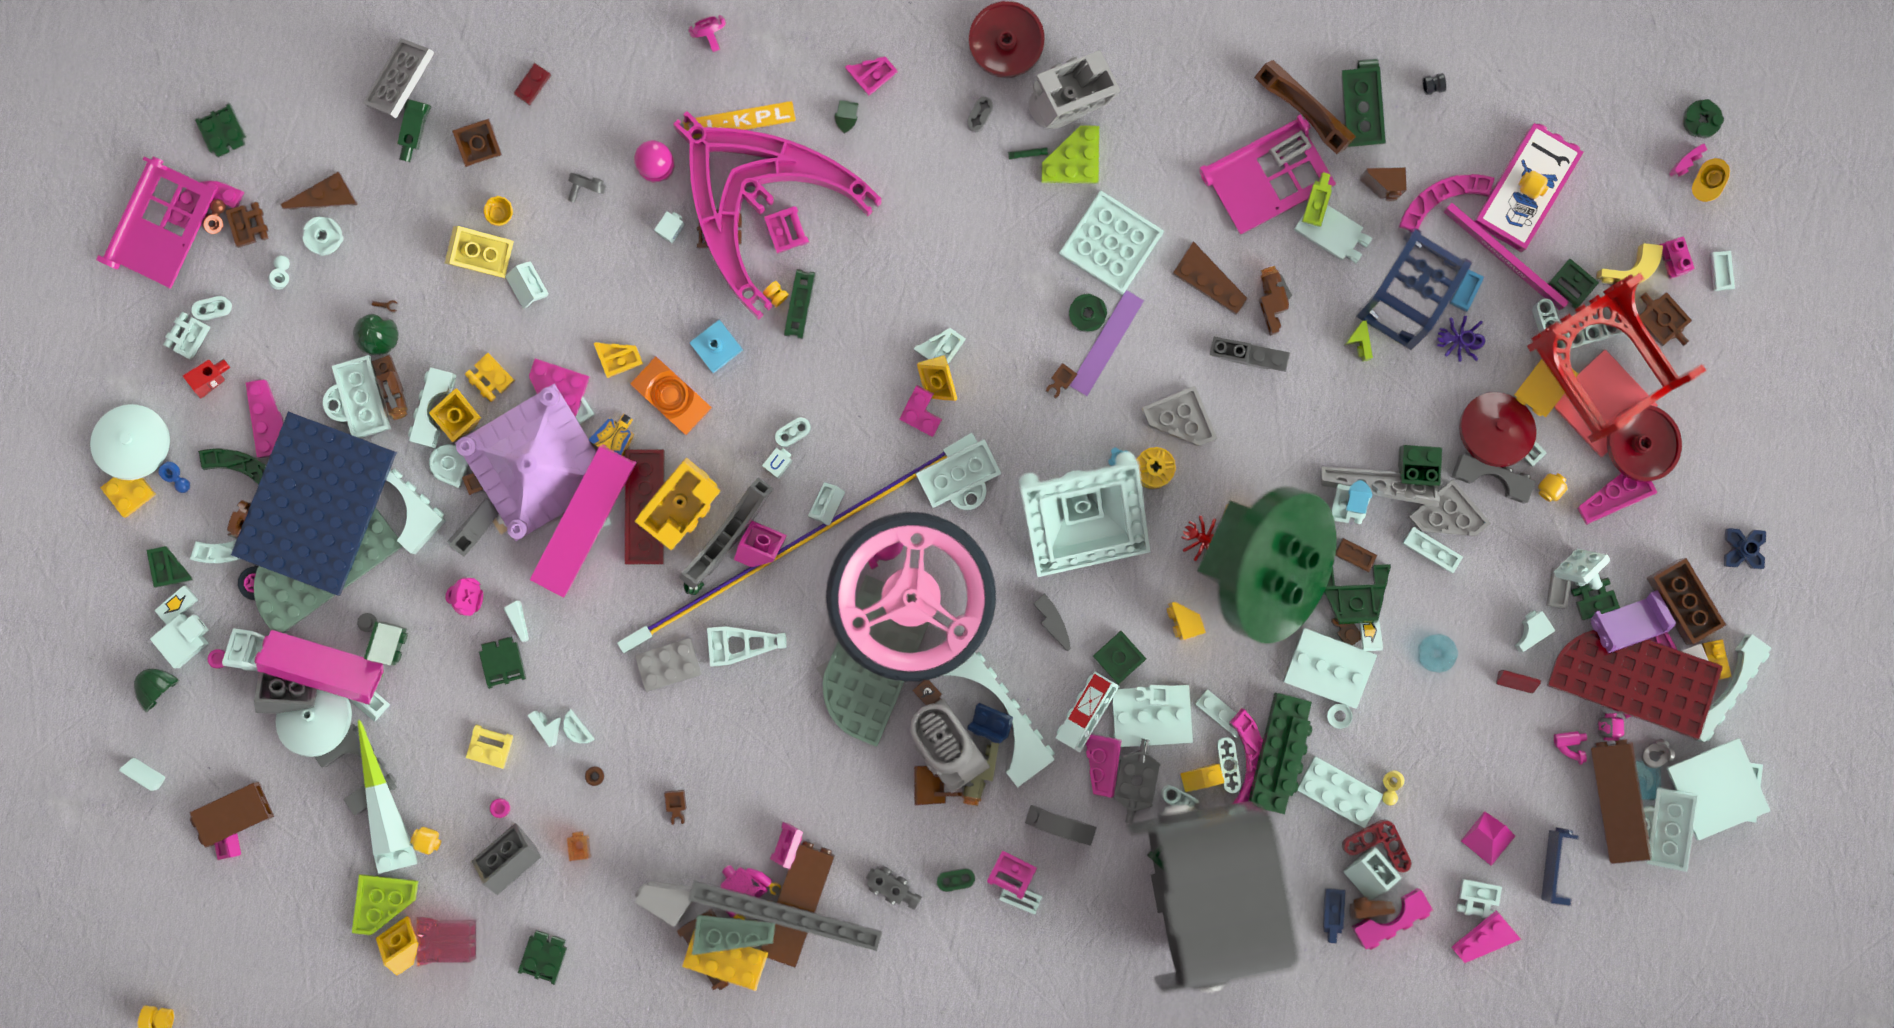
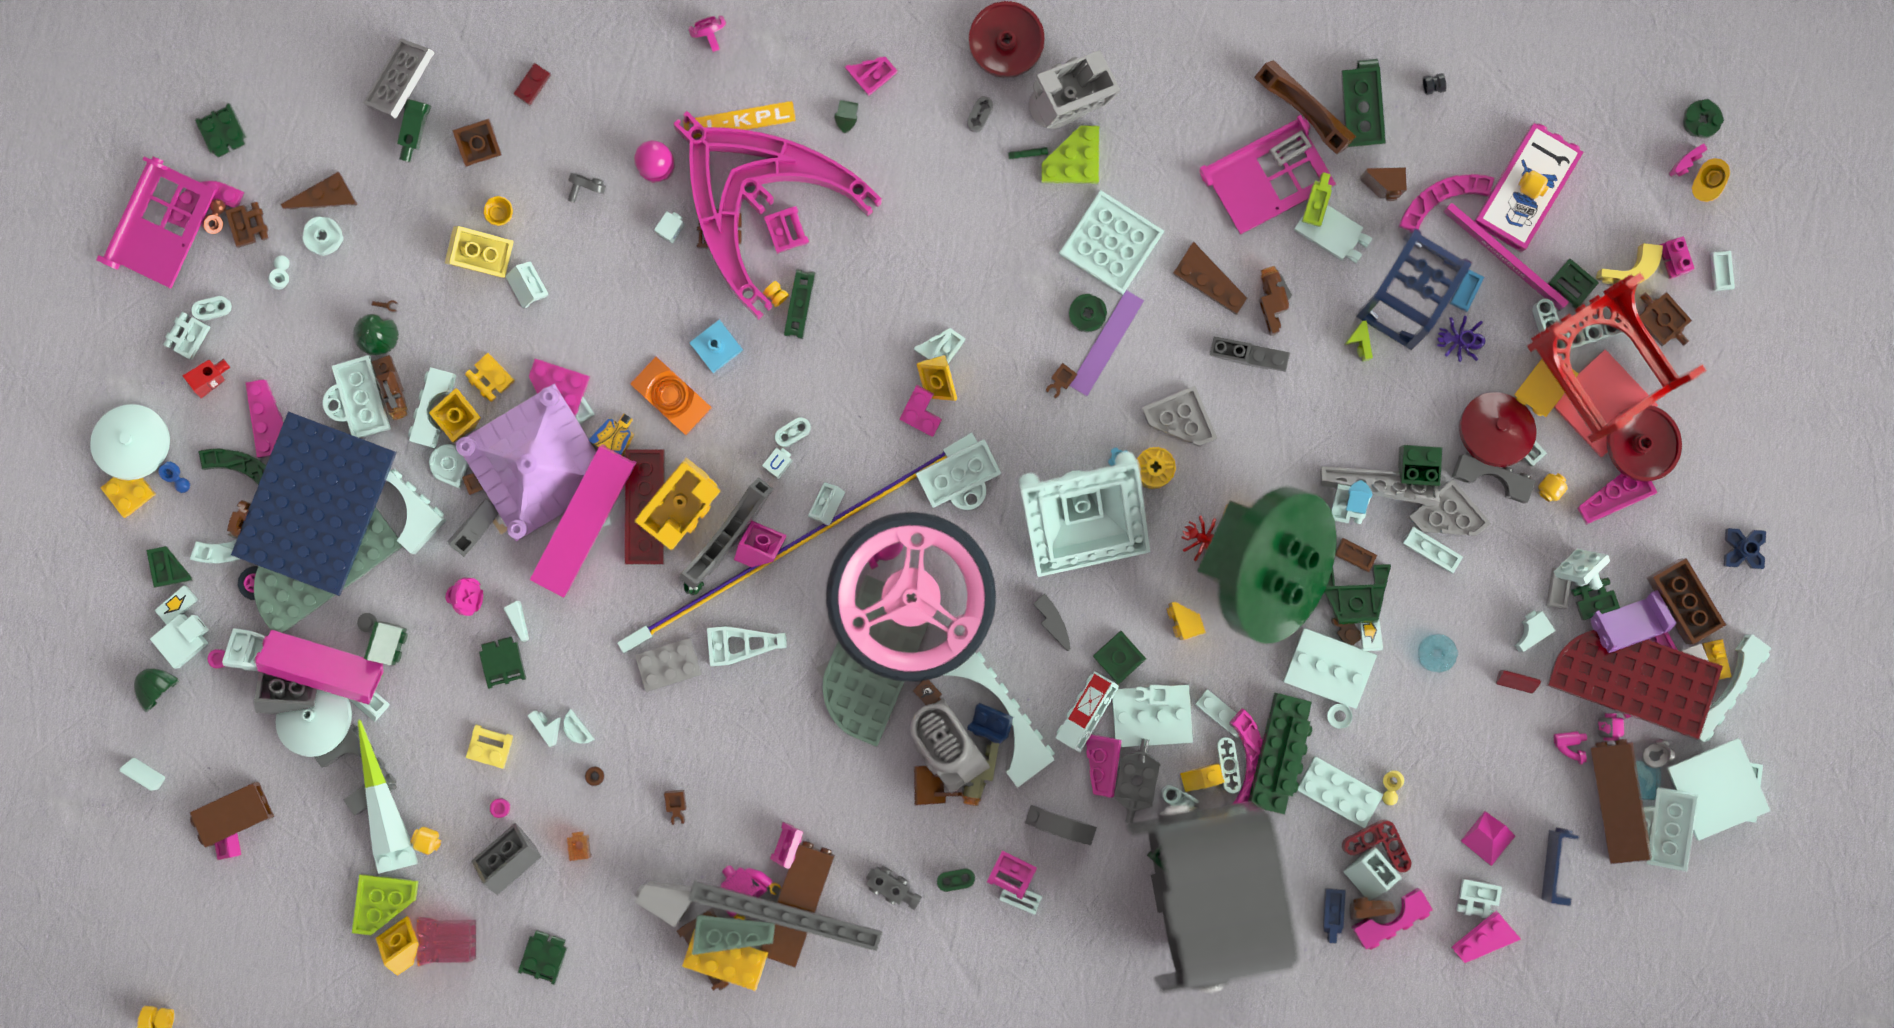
(617, 357): yellow wing -> none

